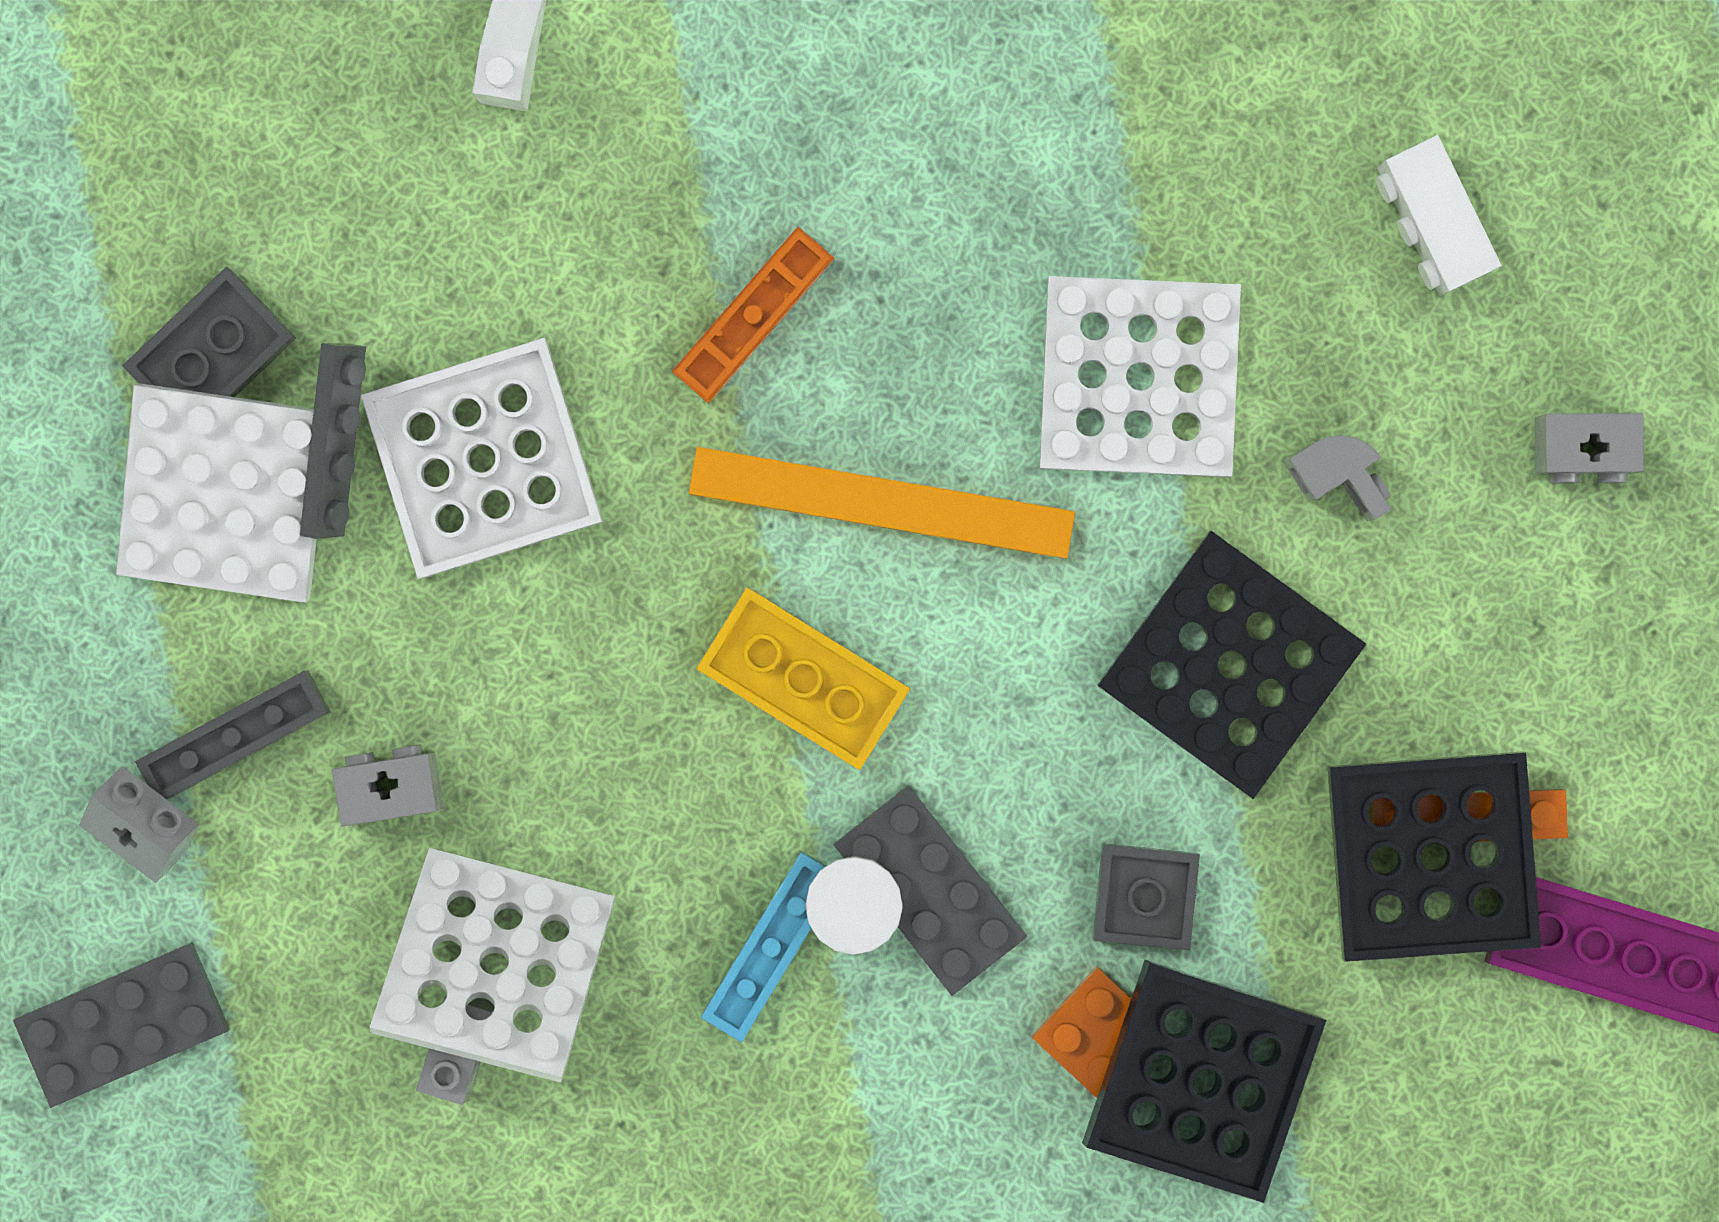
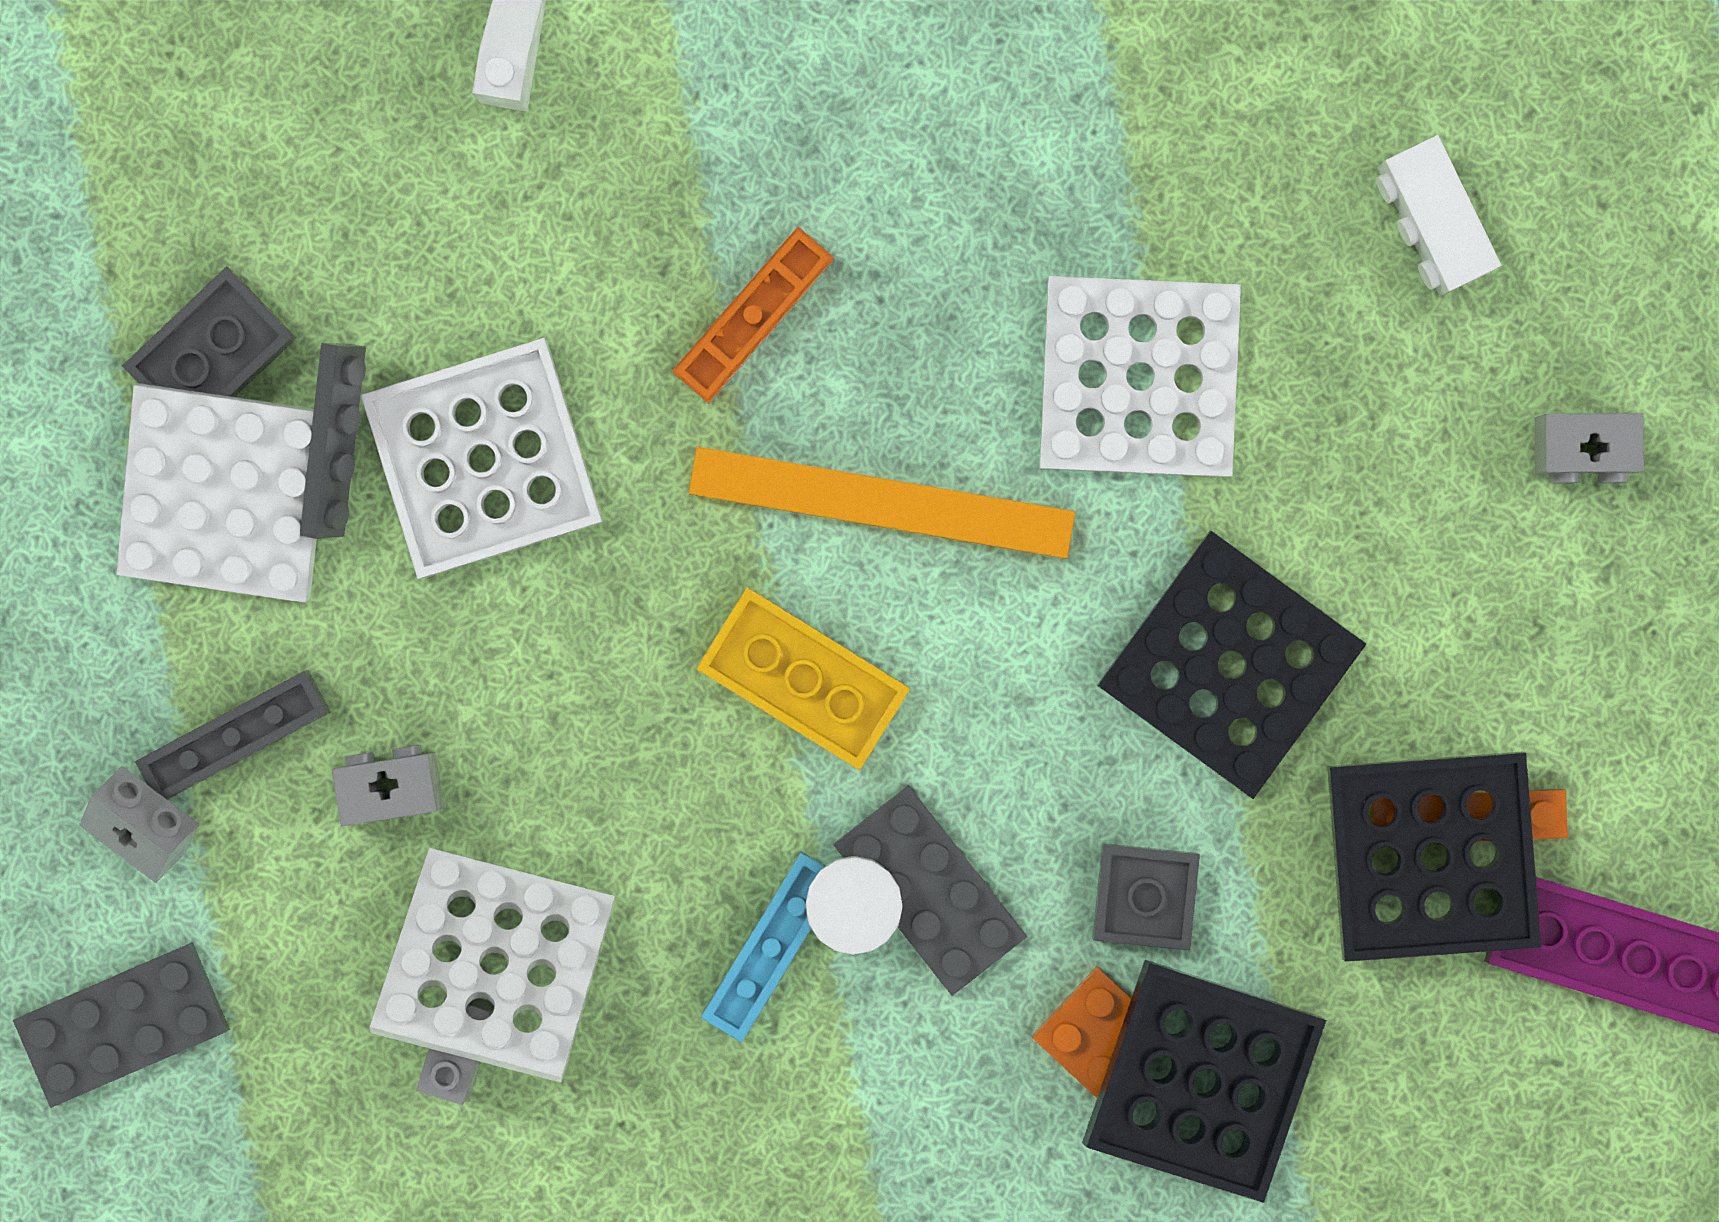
(1338, 462): light grey brick -> none

